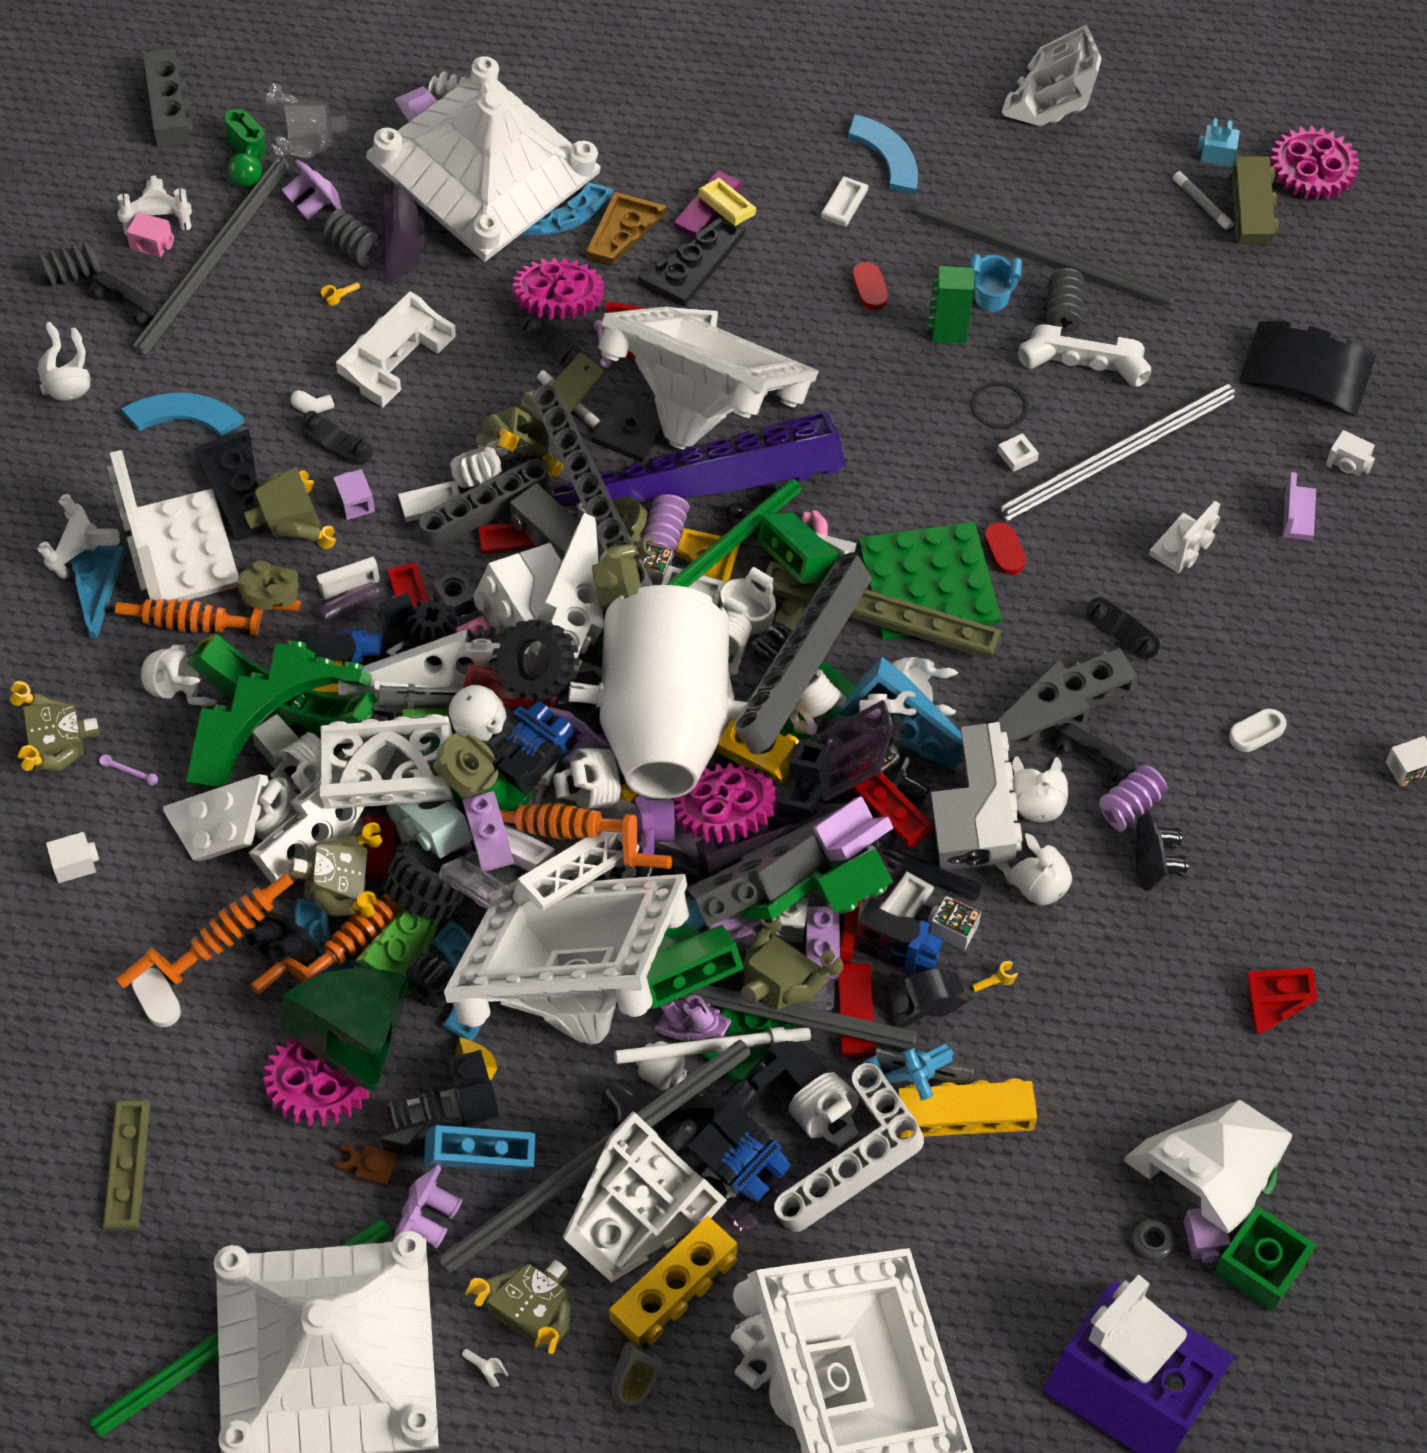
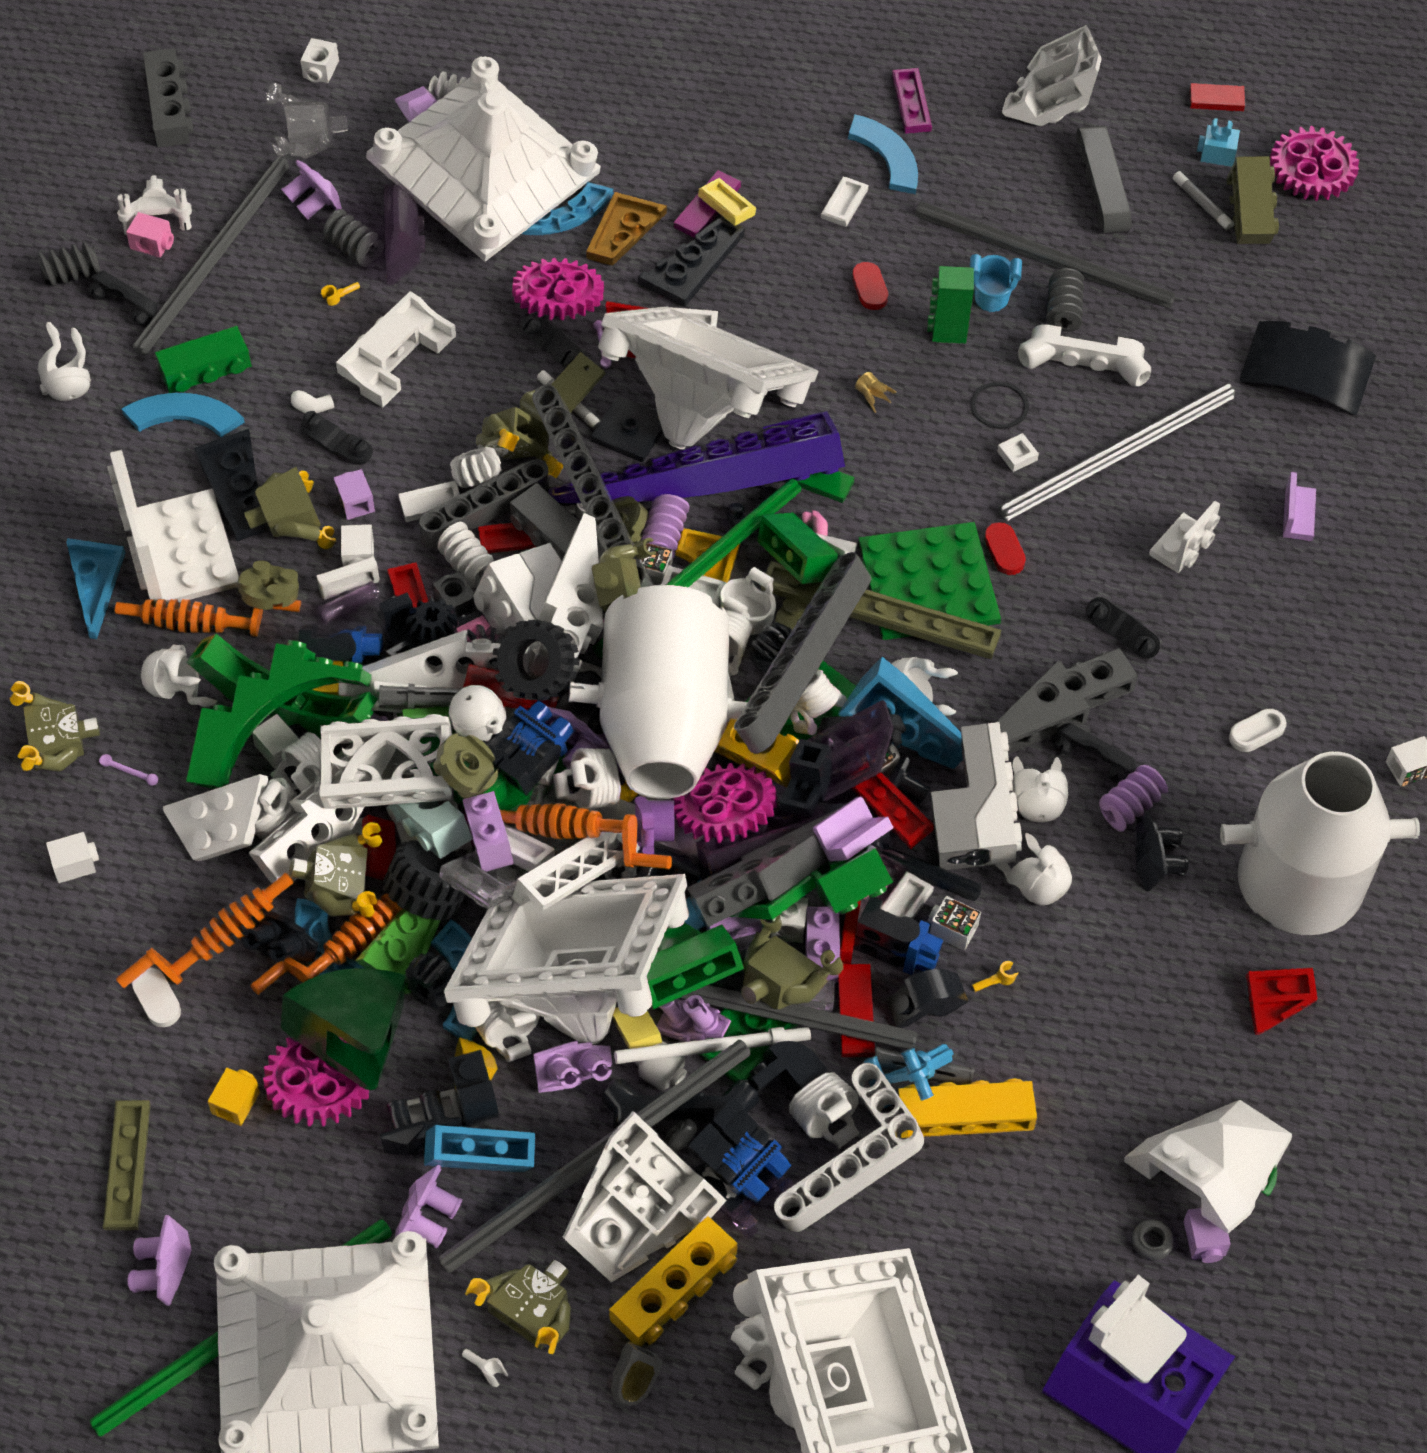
(77, 537): white axle -> none
(172, 1254): none -> lavender connector
(203, 359): none -> green brick
(234, 1096): none -> yellow brick
(249, 141): green beam -> none
(319, 60): none -> white brick
(356, 543): none -> white brick
(372, 1166): reddish brown plate -> none
(464, 553): none -> white piece
(504, 1023): none -> white piece
(570, 1064): none -> lavender connector
(638, 1030): none -> light yellow tile
(833, 486): none -> green tile
(869, 386): none -> pearl gold piece
(894, 706): white plate -> none
(911, 100): none -> magenta tile
(1104, 178): none -> beam
(1217, 97): none -> tile
(1265, 1258): green brick -> none
(1315, 844): none -> white piece
(1351, 454): white brick -> none

